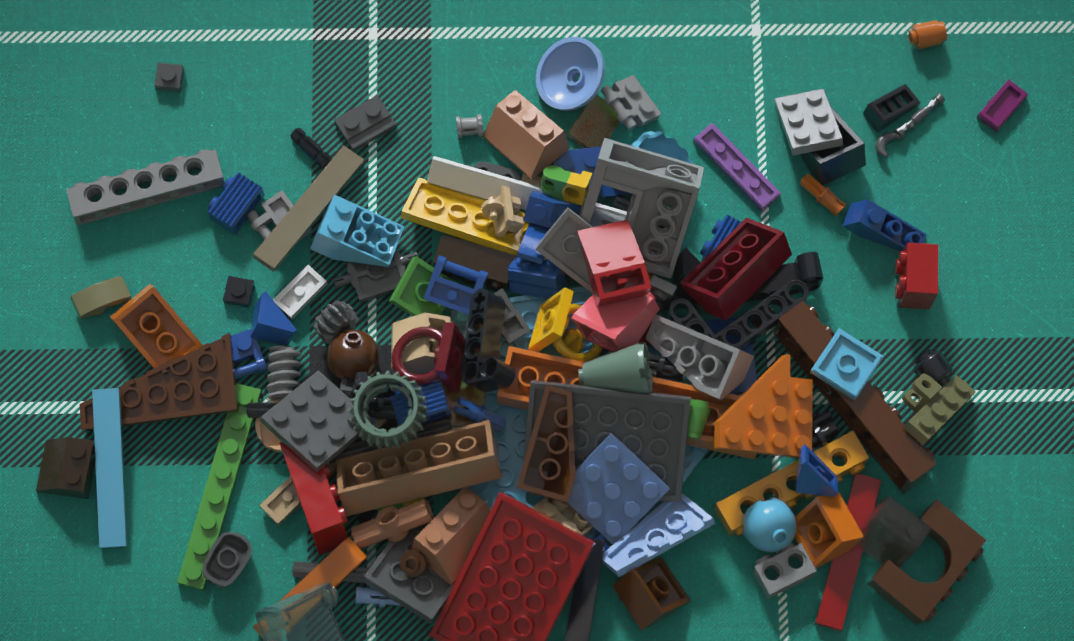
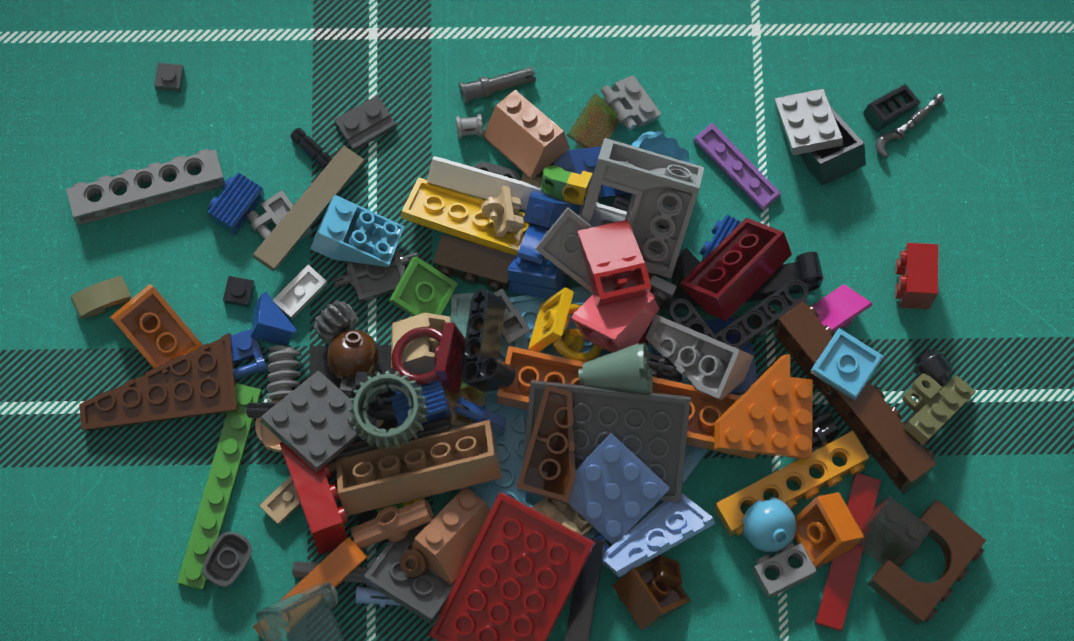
(67, 467): dark brown slope -> none
(109, 468): medium azure tile -> none
(450, 293): blue plate -> none
(484, 86): none -> dark grey pin
(561, 67): light blue dish -> none
(667, 571): none -> reddish brown tile
(697, 418): bright green cone -> none
(814, 475): blue slope -> none
(822, 194): orange axle -> none
(840, 307): none -> dark pink piece
(881, 226): blue slope -> none
(927, 34): orange brick -> none
(1002, 105): magenta tile -> none

